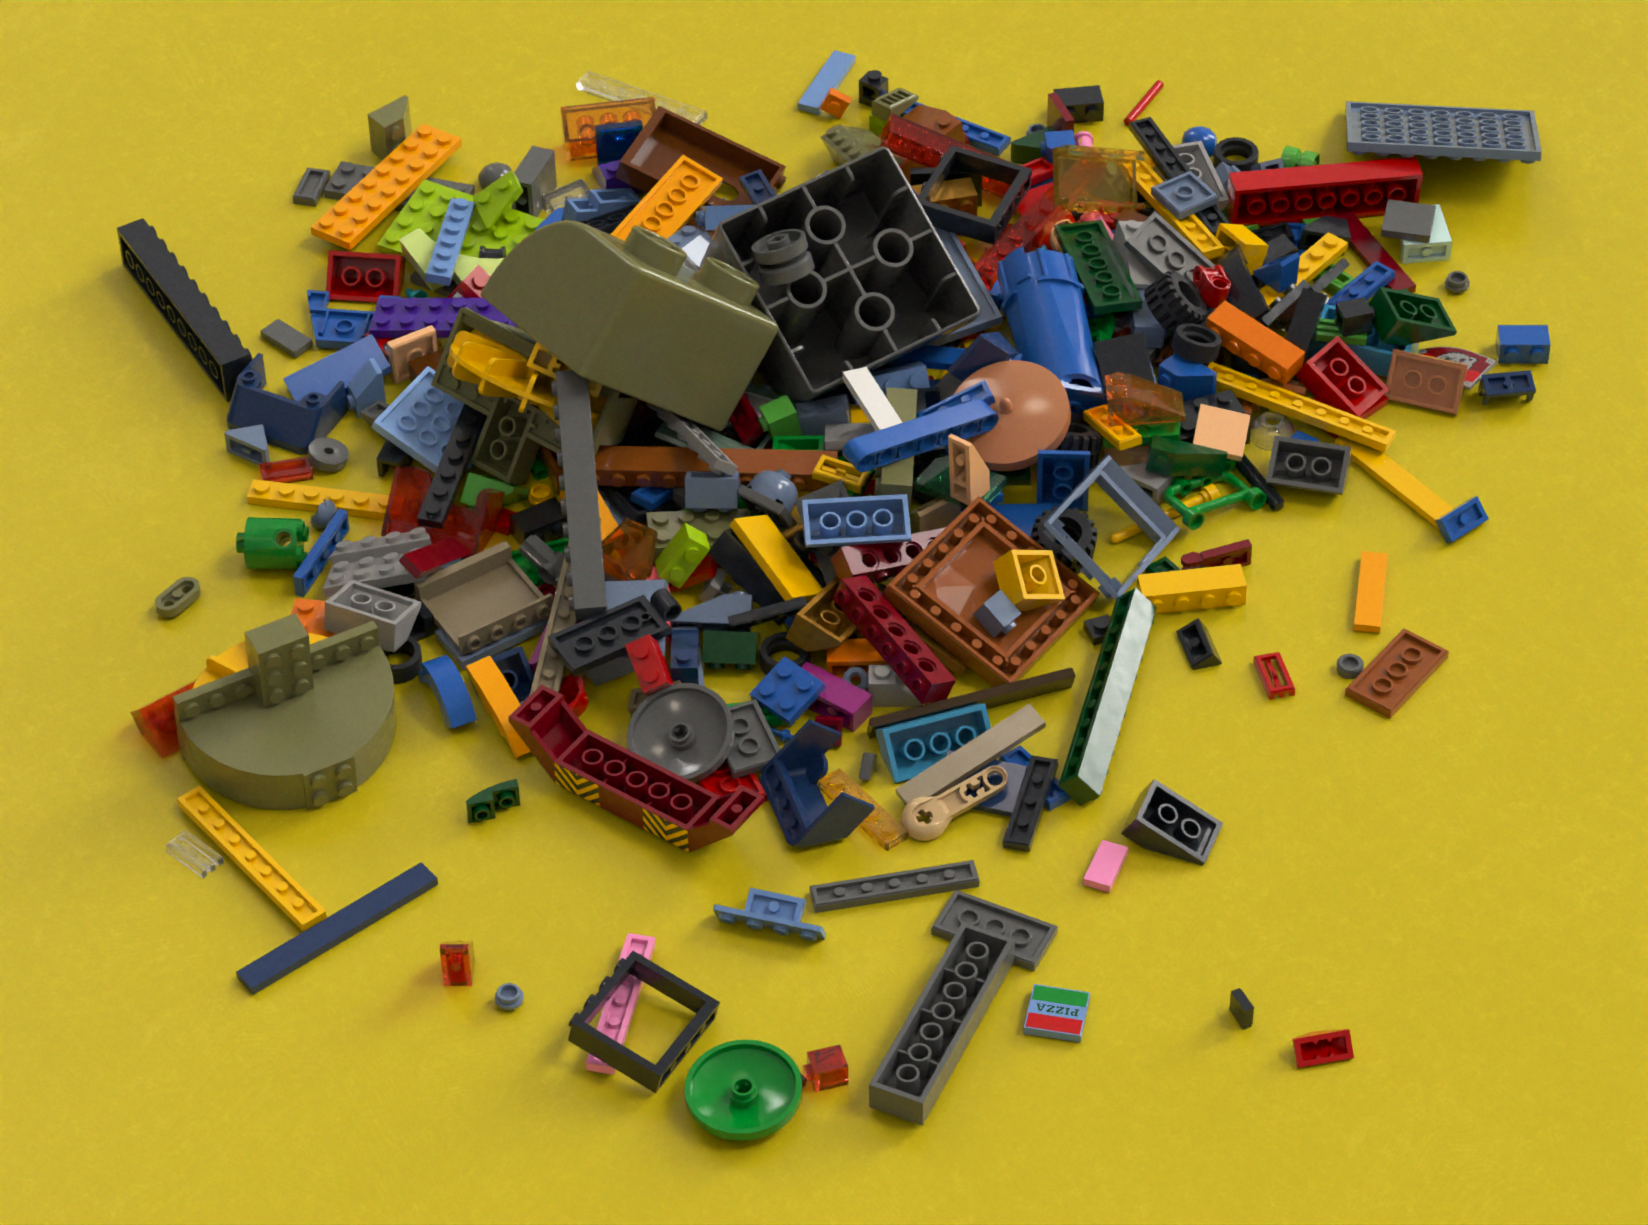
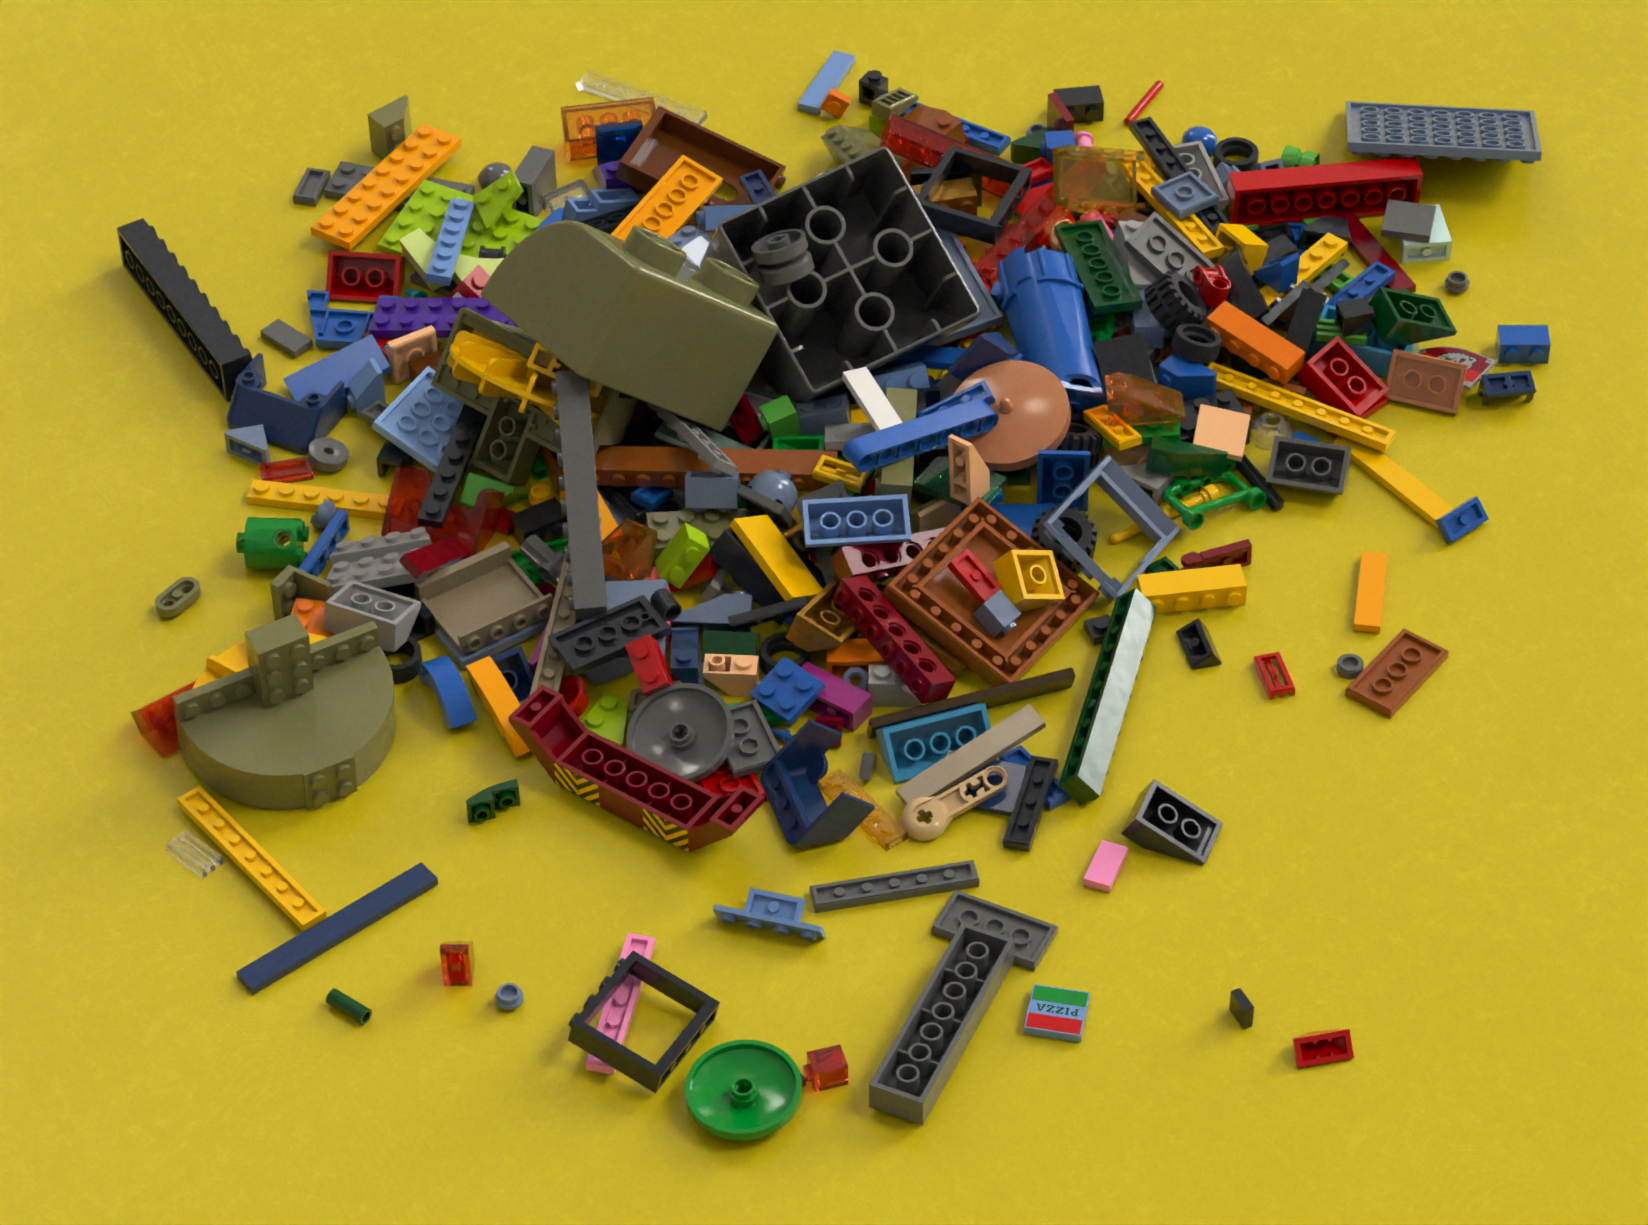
(294, 584): none -> olive bracket
(348, 1006): none -> dark green hinge
(608, 718): none -> lime wing
(732, 673): none -> light nougat slope
(974, 576): none -> red plate

